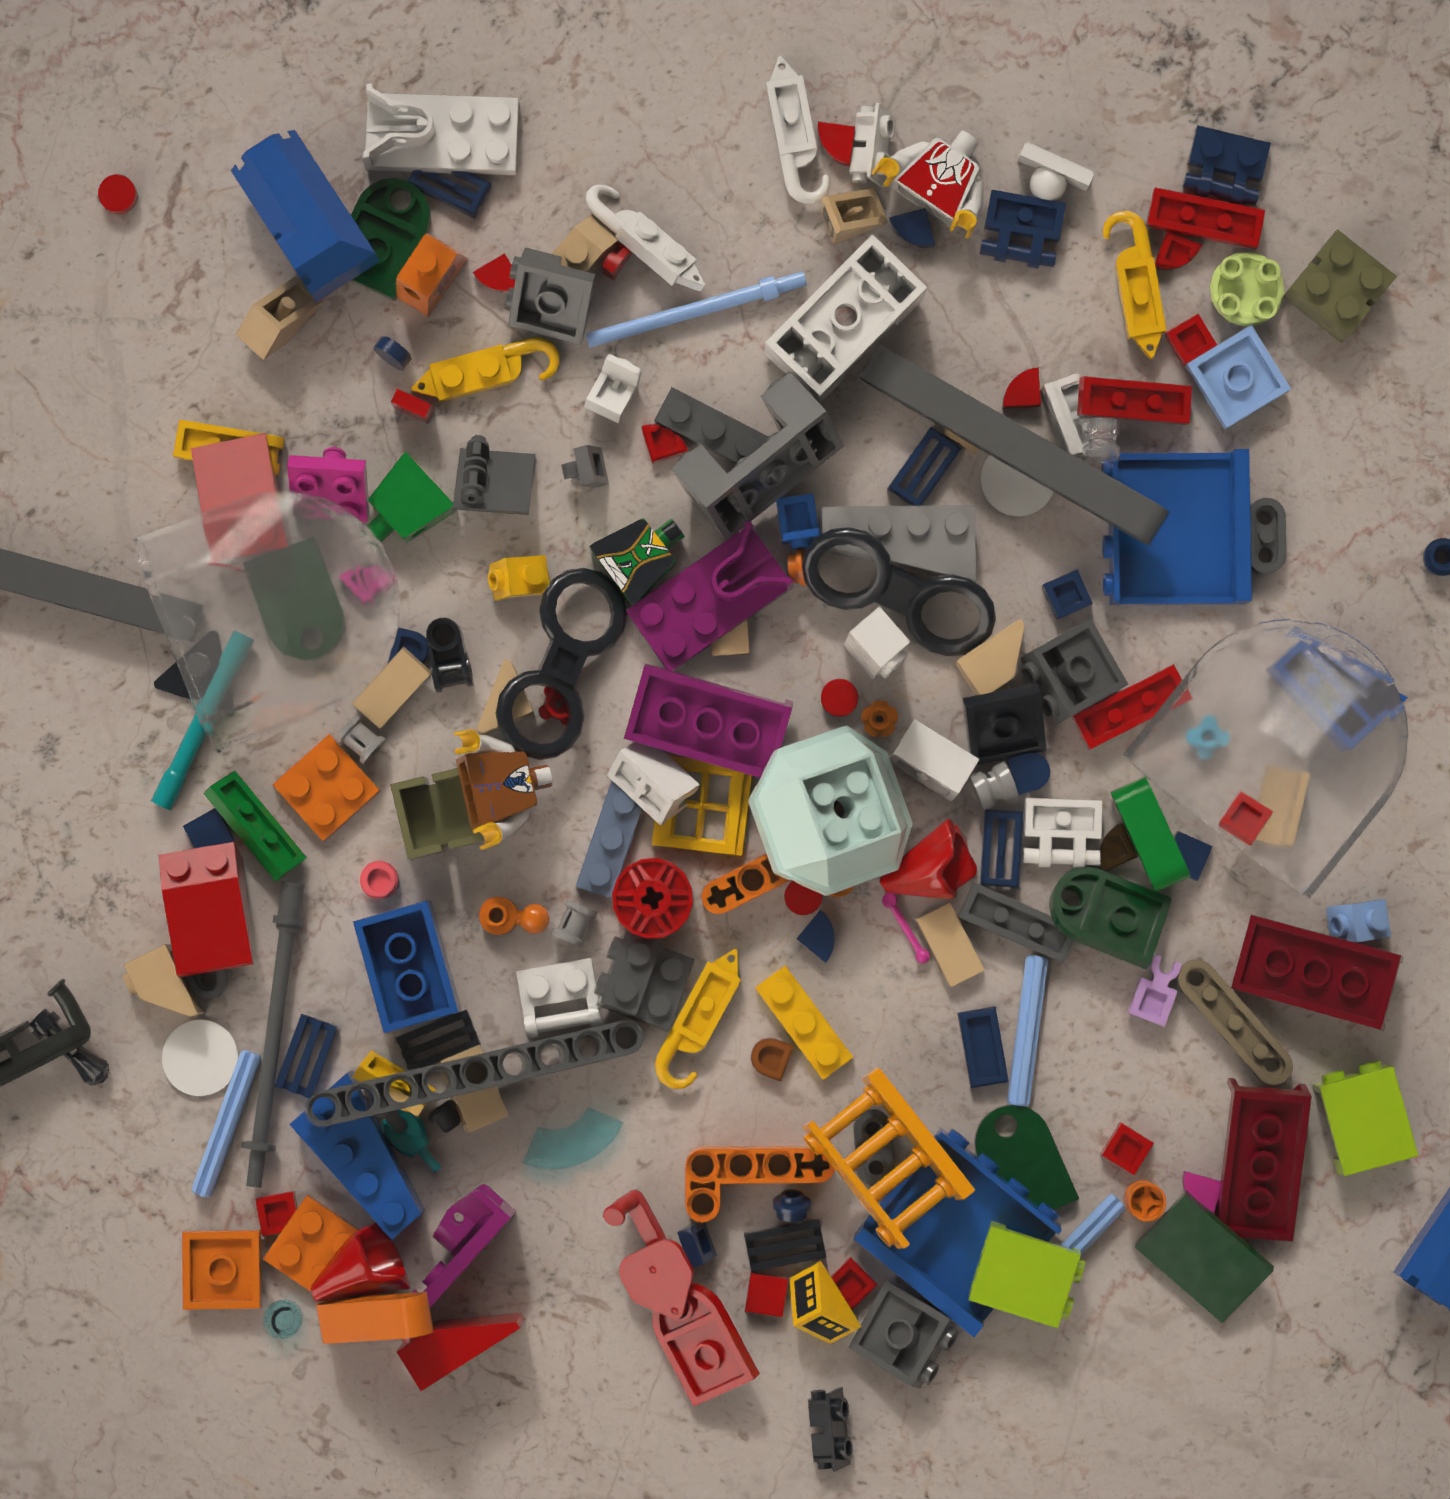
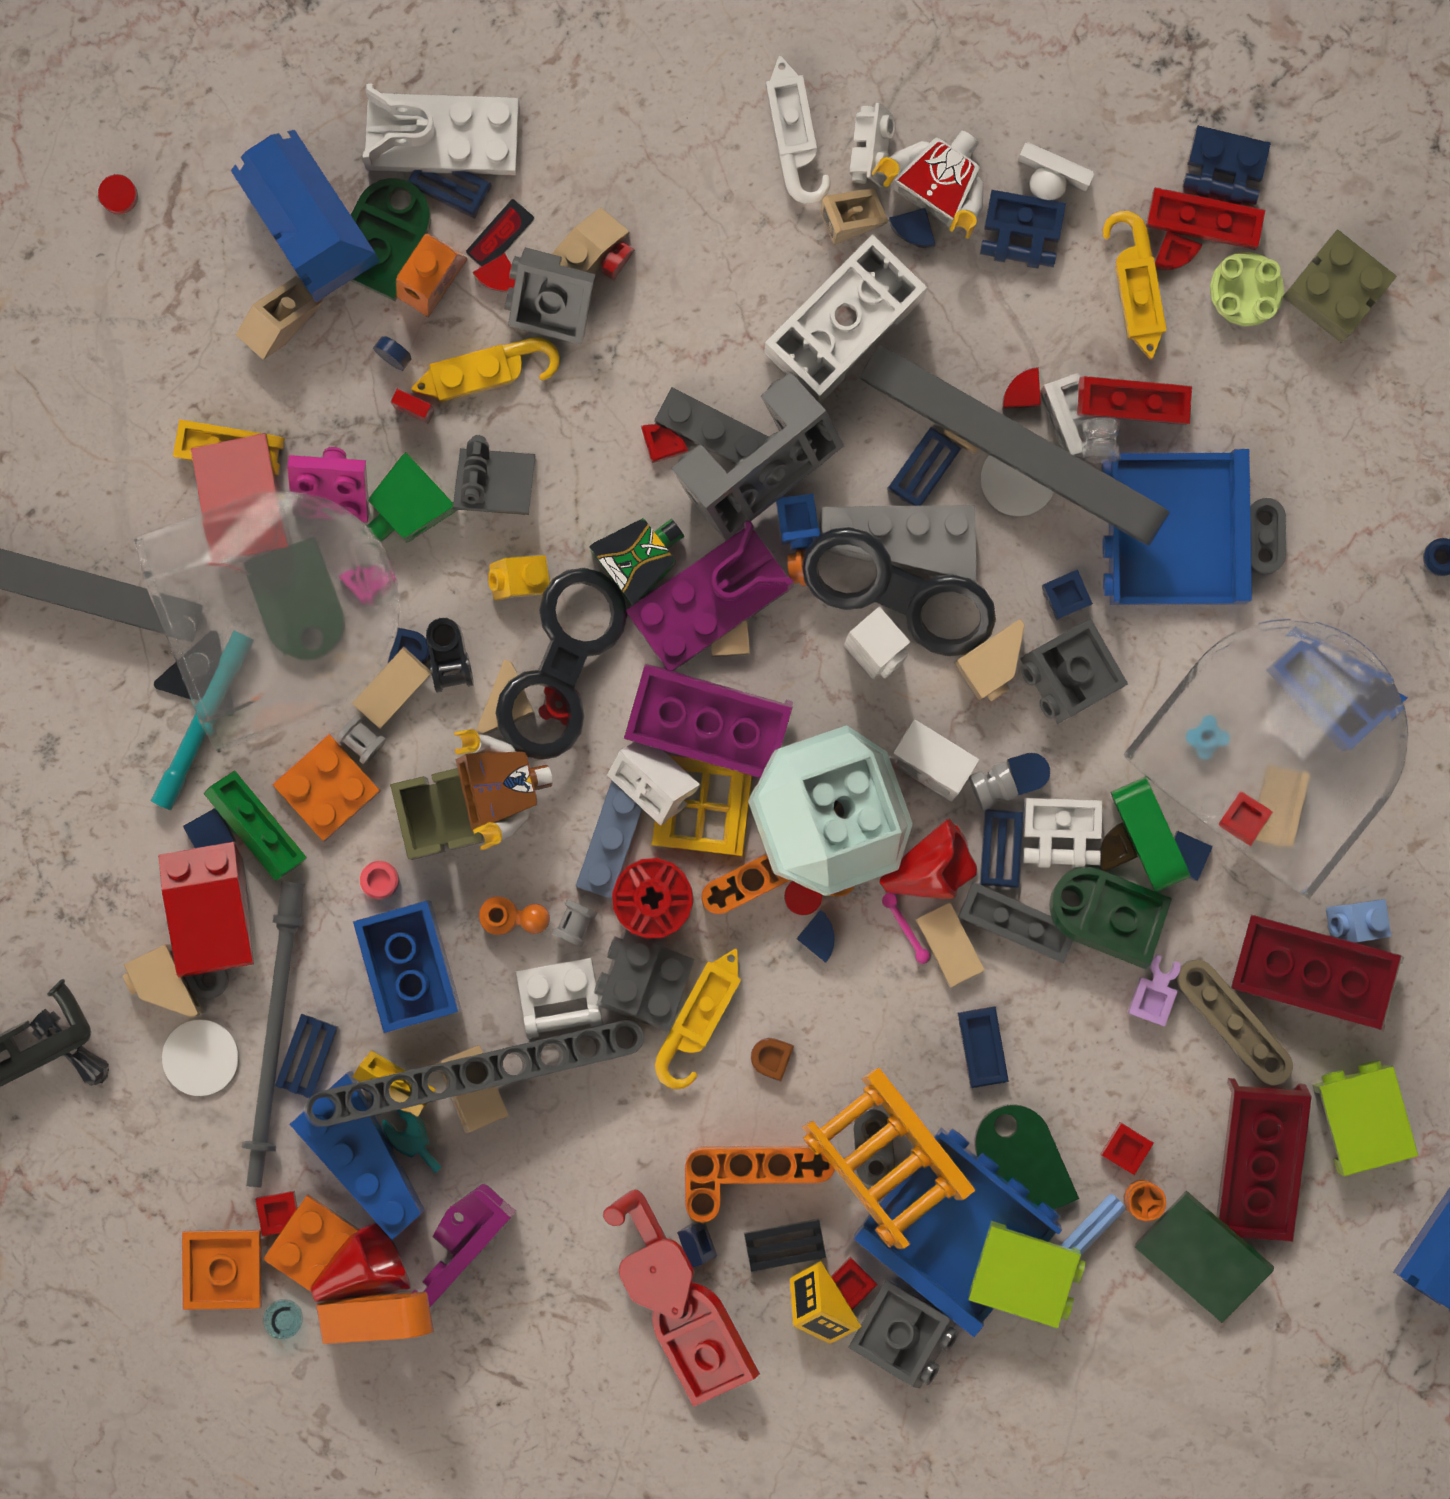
(226, 1123): light blue axle -> none
(445, 1116): black piece -> none
(454, 1344): red slope -> none
(468, 1029): black tile -> none
(500, 233): none -> sticker
(574, 1143): clear light blue tile -> none
(587, 468): flat silver tile -> none
(613, 388): white bracket -> none
(646, 240): white plate -> none
(766, 1294): red tile -> none
(767, 289): light blue bar -> none
(791, 1205): dark blue plate -> none
(804, 1022): yellow plate -> none
(833, 1447): black hinge -> none
(836, 141): red tile -> none
(839, 697): red tile -> none
(889, 716): orange plate -> none
(1005, 723): black plate -> none
(1027, 1030): light blue axle -> none
(1126, 708): red plate -> none
(1190, 339): red tile -> none
(1202, 1188): dark pink tile -> none
(1238, 377): light blue plate -> none

